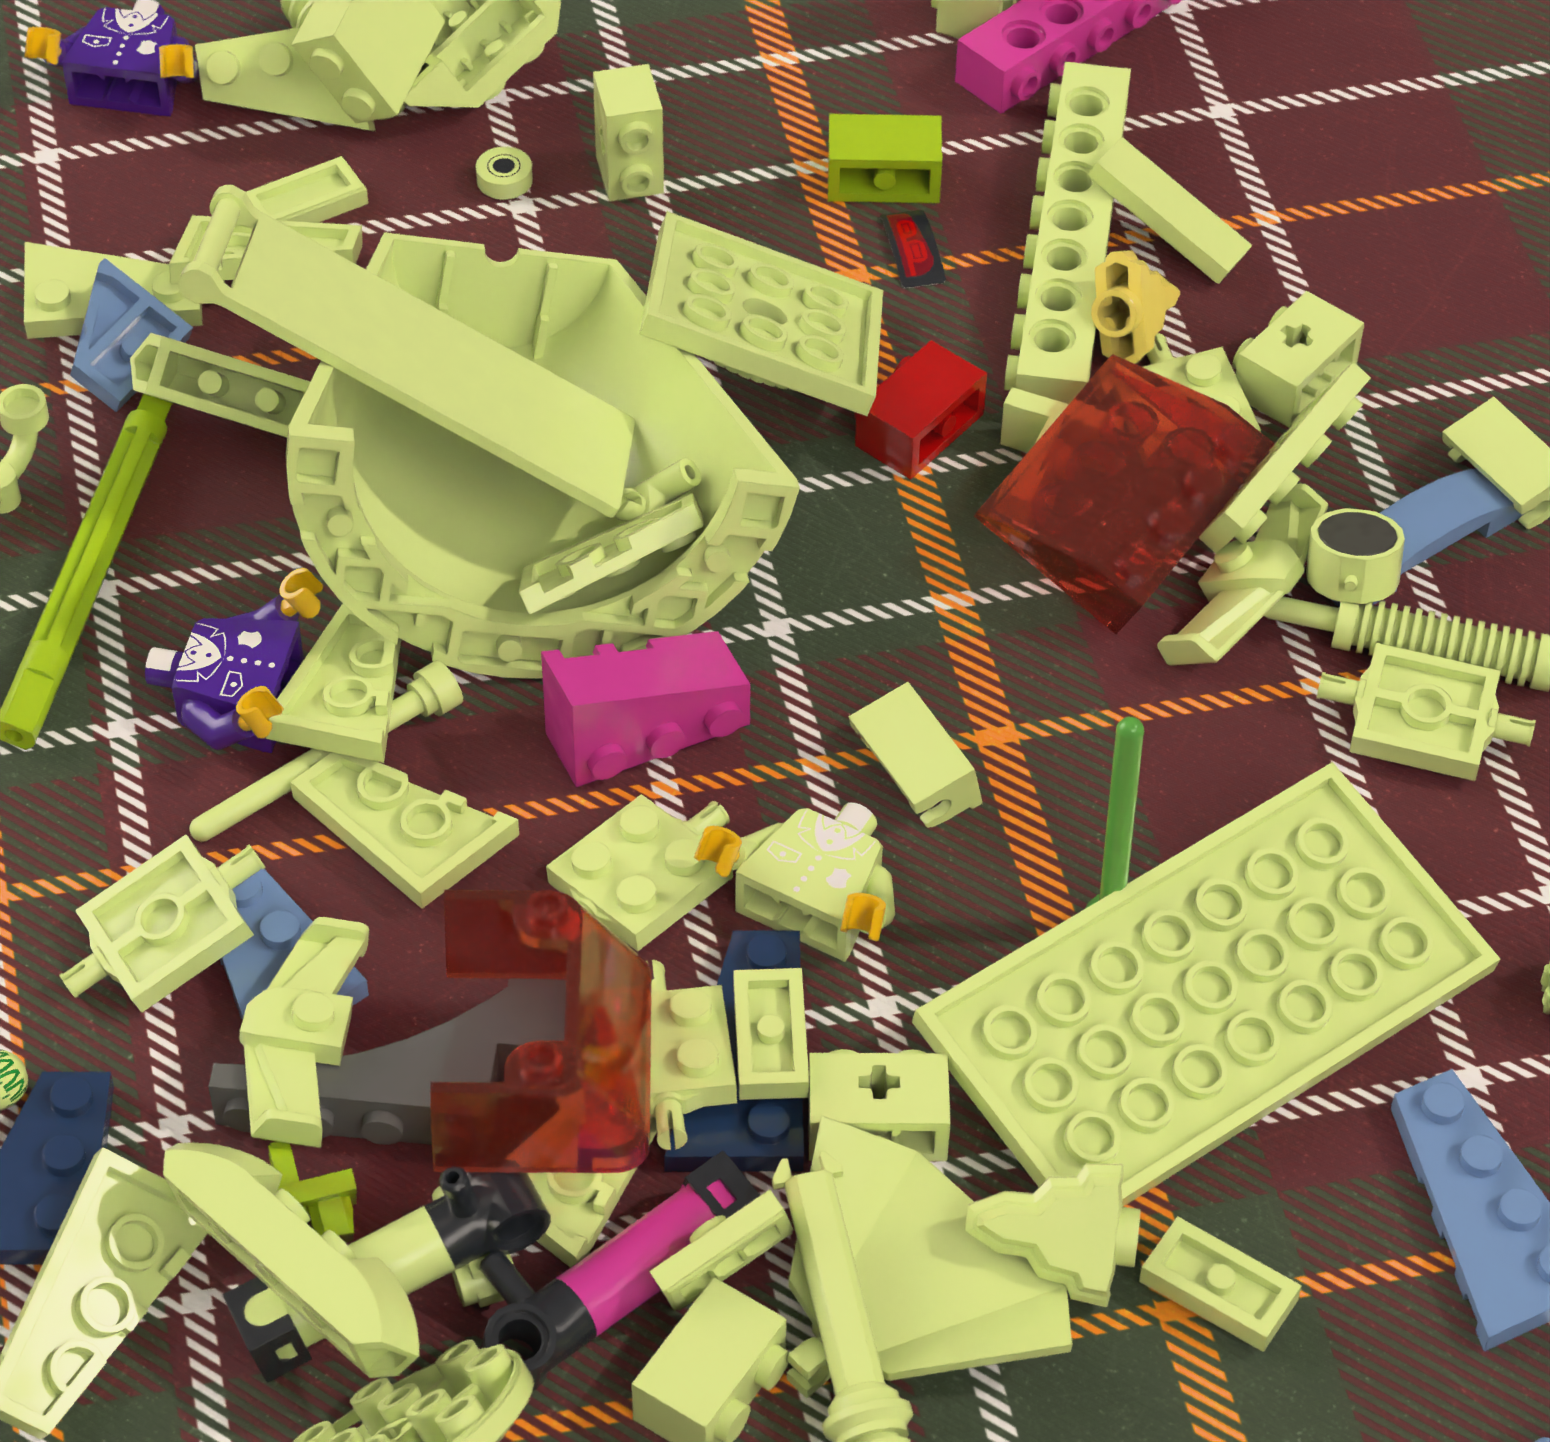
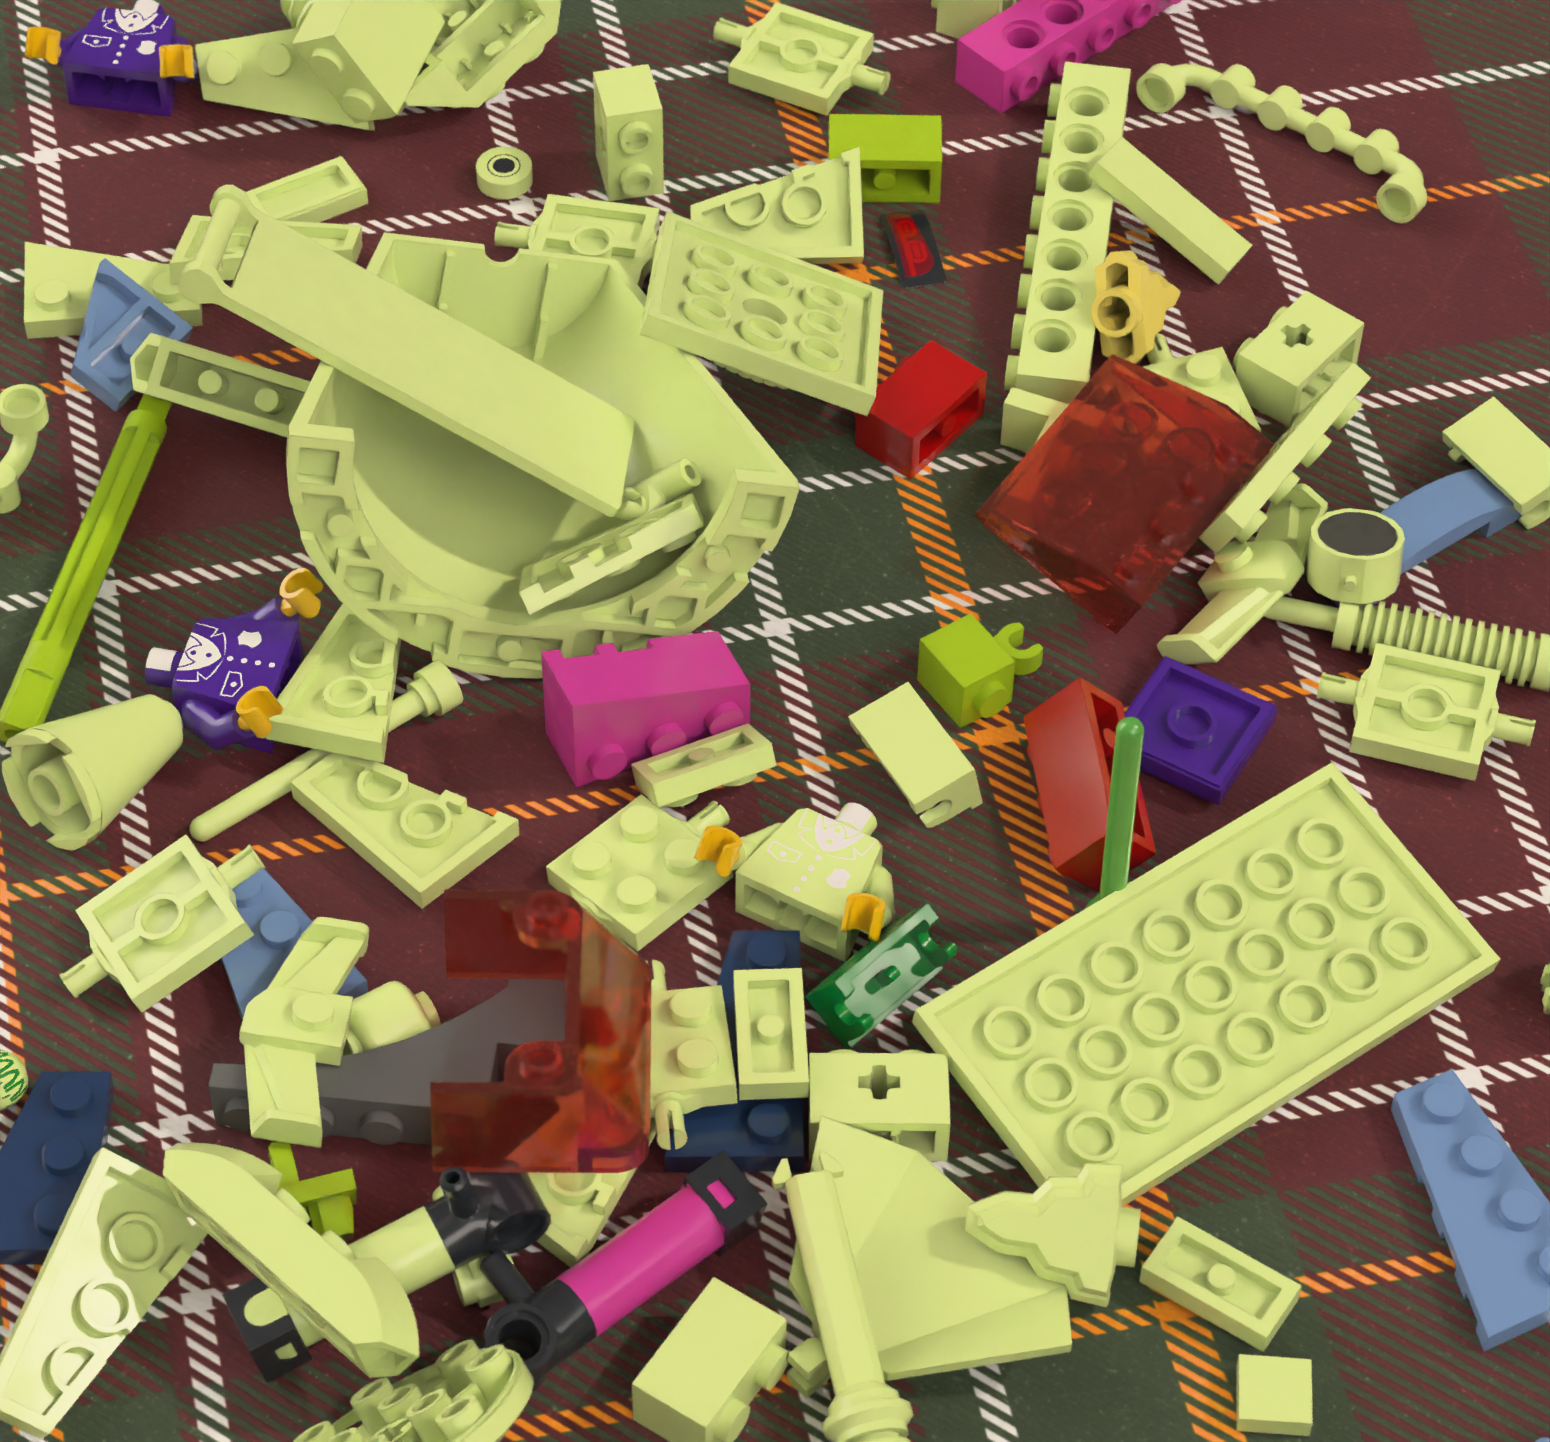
(89, 766): none -> yellowish green cone
(388, 1016): none -> yellowish green head
(590, 230): none -> yellowish green plate
(718, 760): none -> yellowish green plate
(722, 1249): yellowish green plate -> none
(800, 58): none -> yellowish green plate
(803, 214): none -> yellowish green wing
(880, 976): none -> green hinge
(973, 670): none -> lime brick
(1072, 763): none -> red brick
(1198, 729): none -> dark purple plate
(1274, 1395): none -> yellowish green tile
(1397, 198): none -> yellowish green bar

